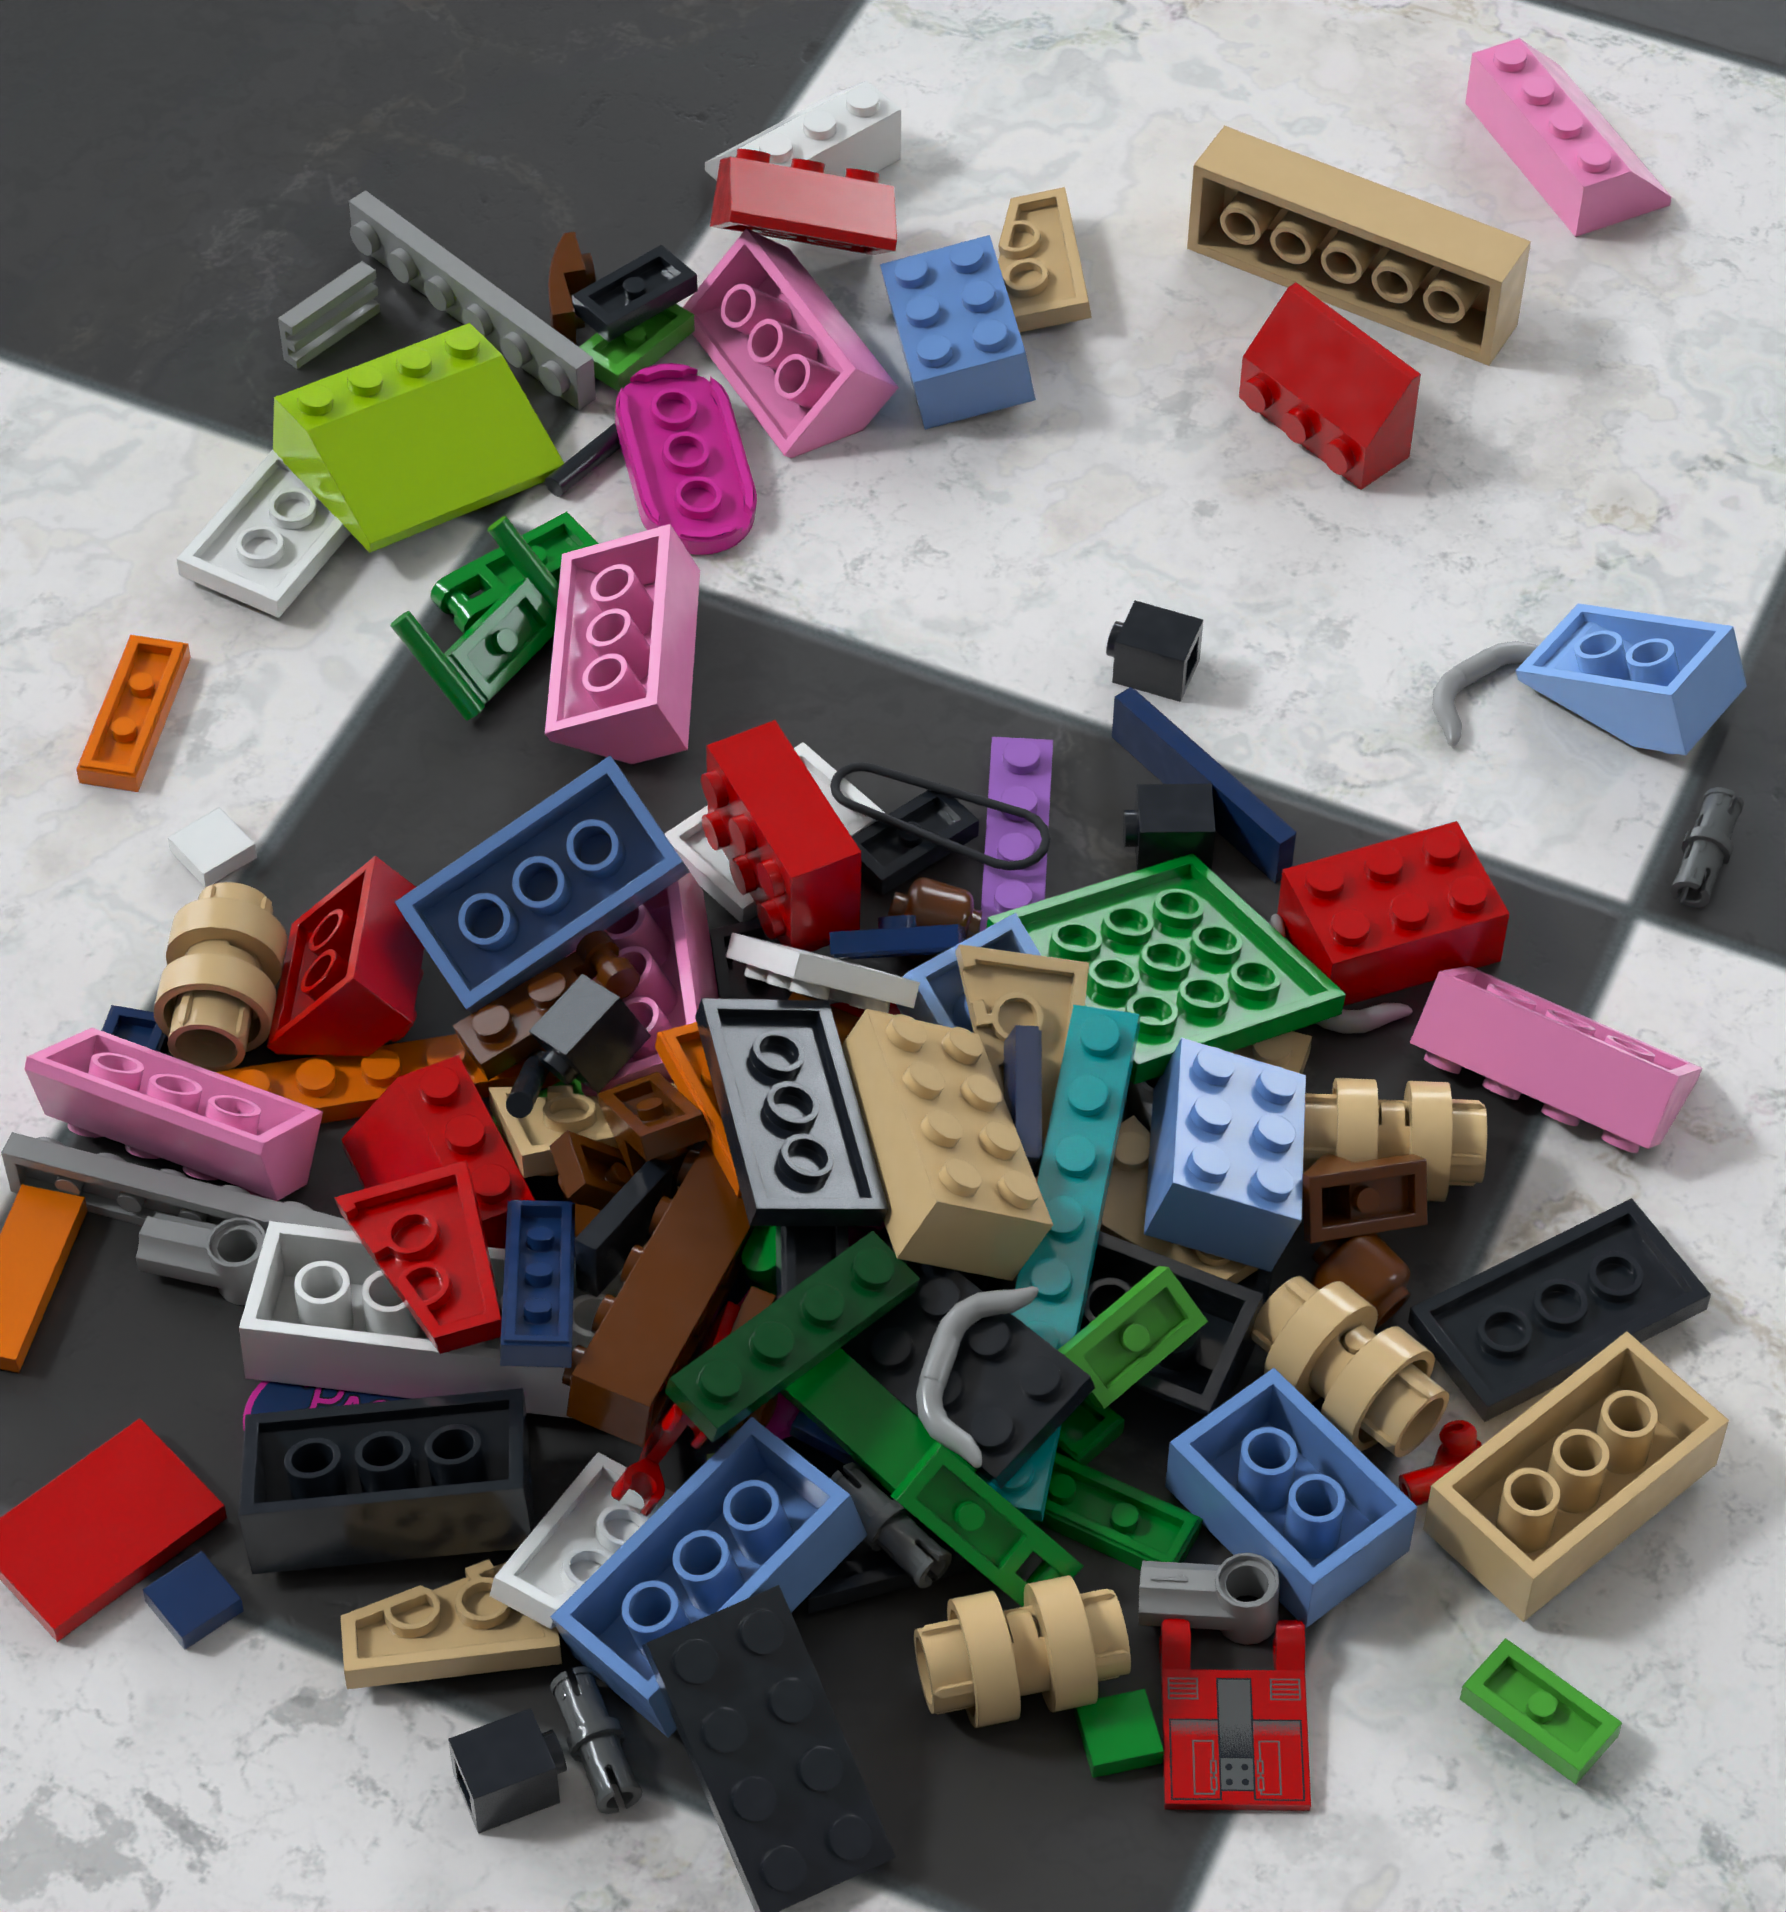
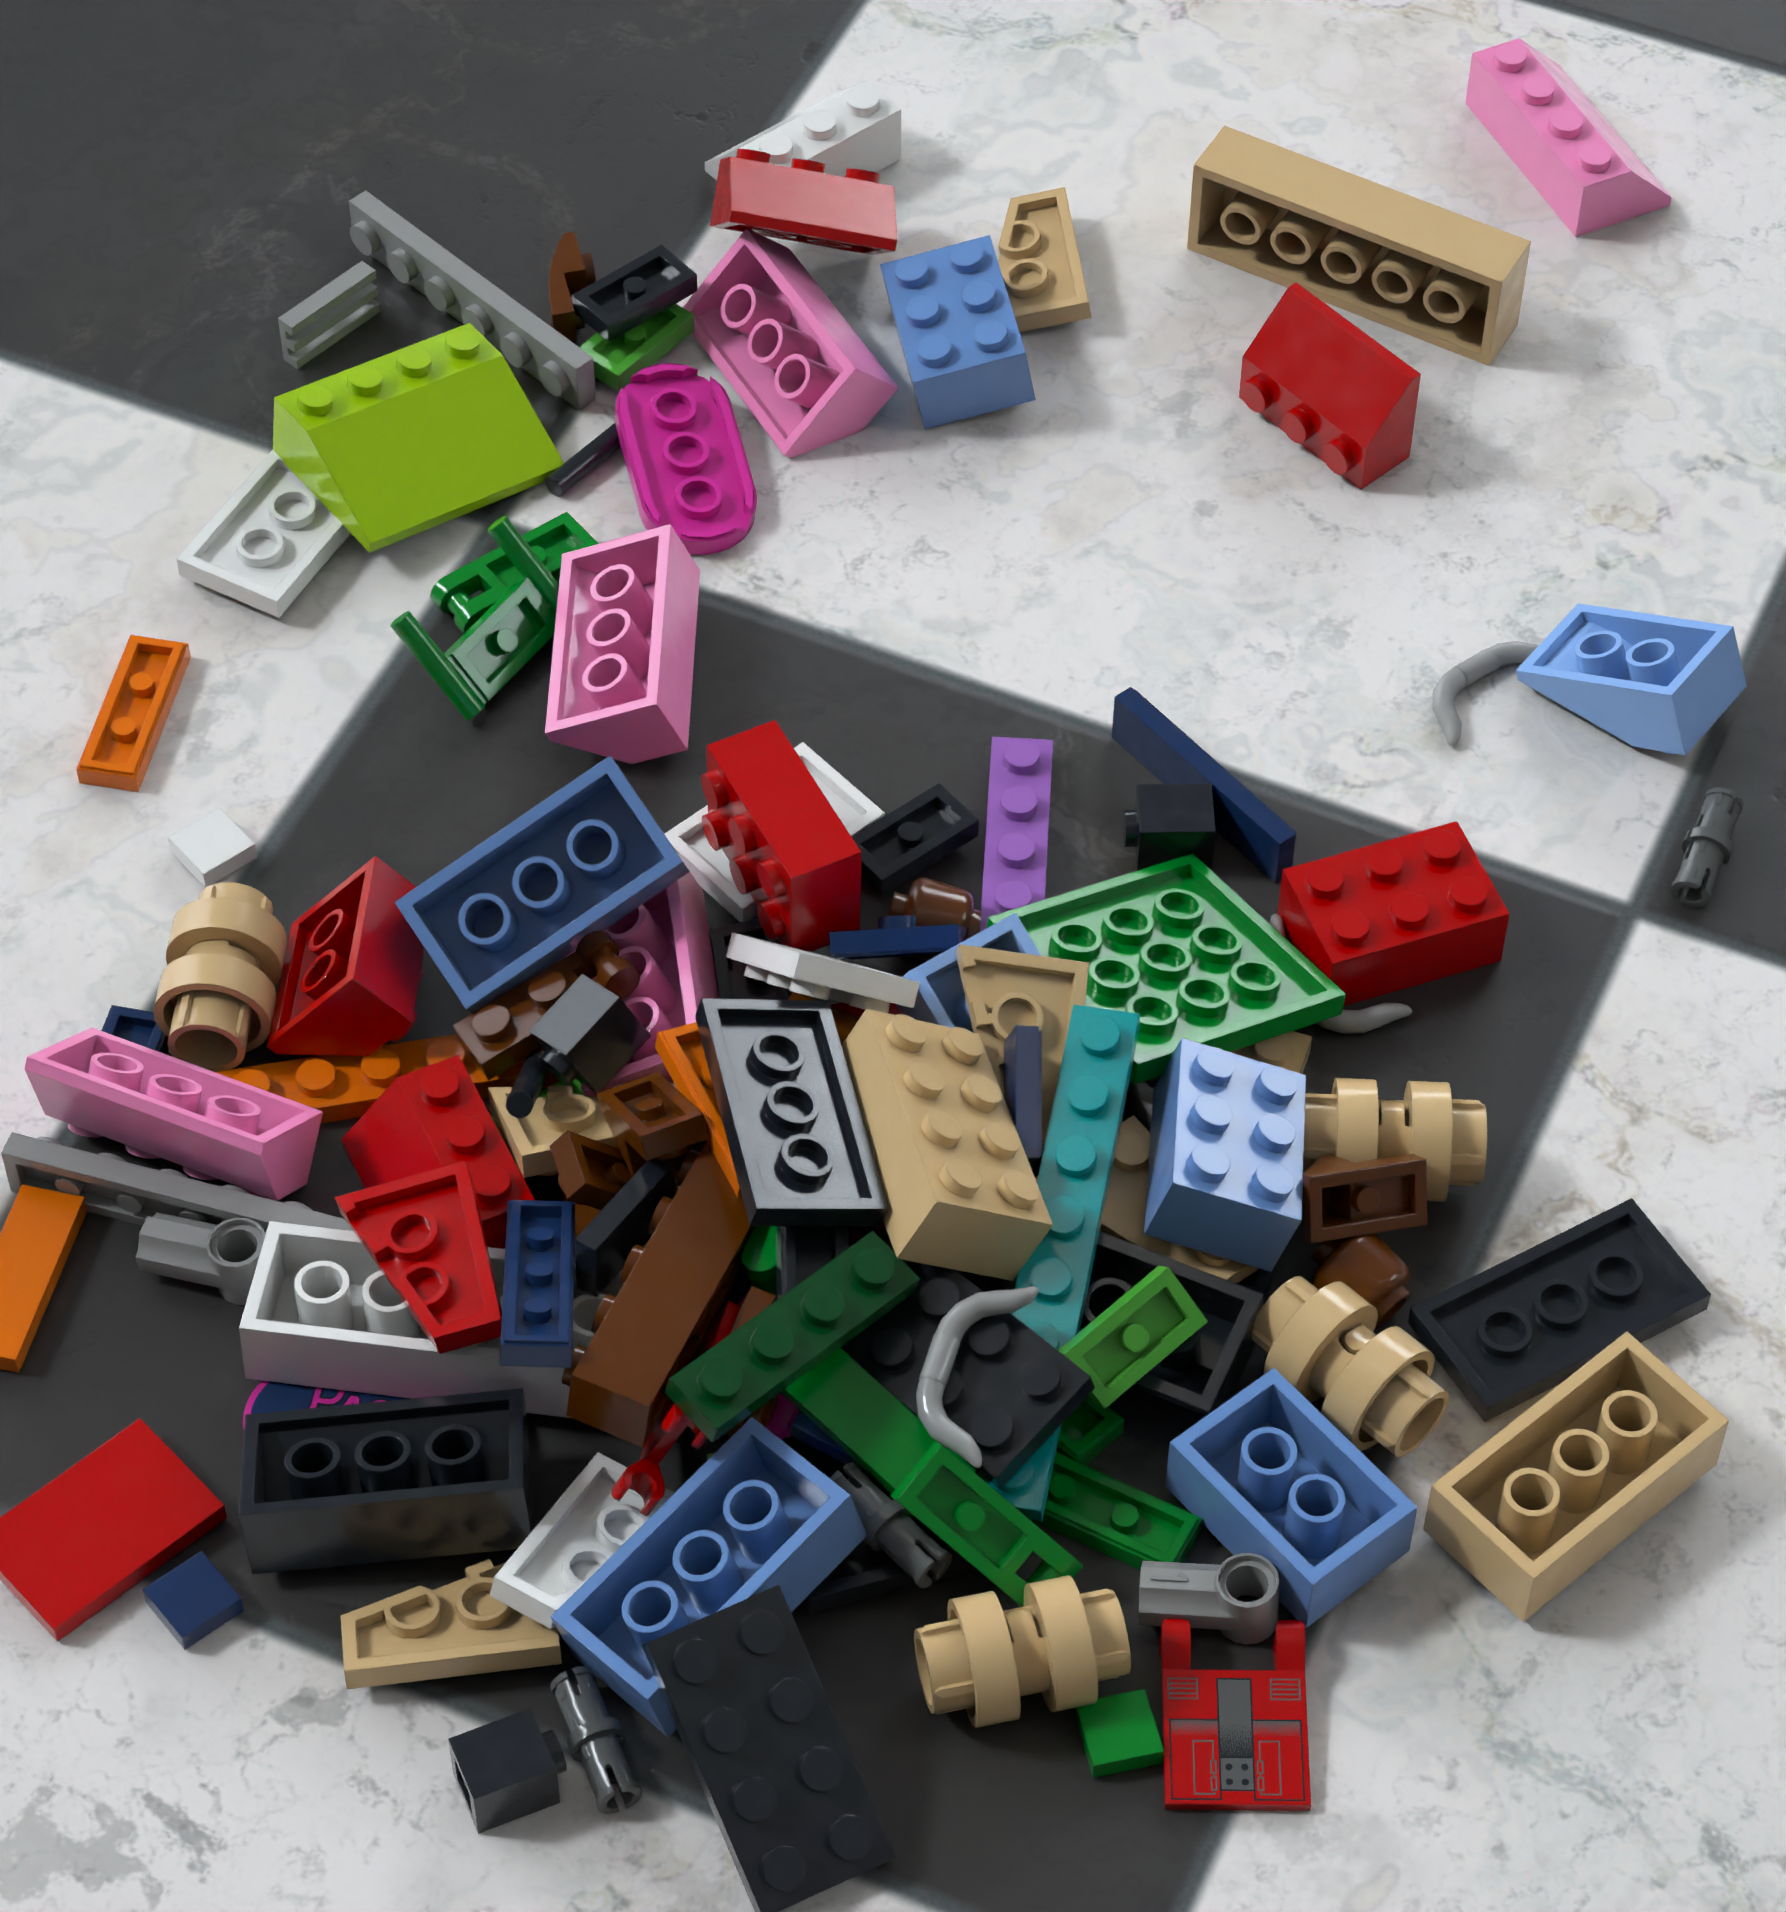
(949, 791): black piece -> none
(1155, 650): black brick -> none
(1458, 1442): red arm -> none
(1540, 1711): bright green plate -> none
(1553, 1057): bright pink slope -> none

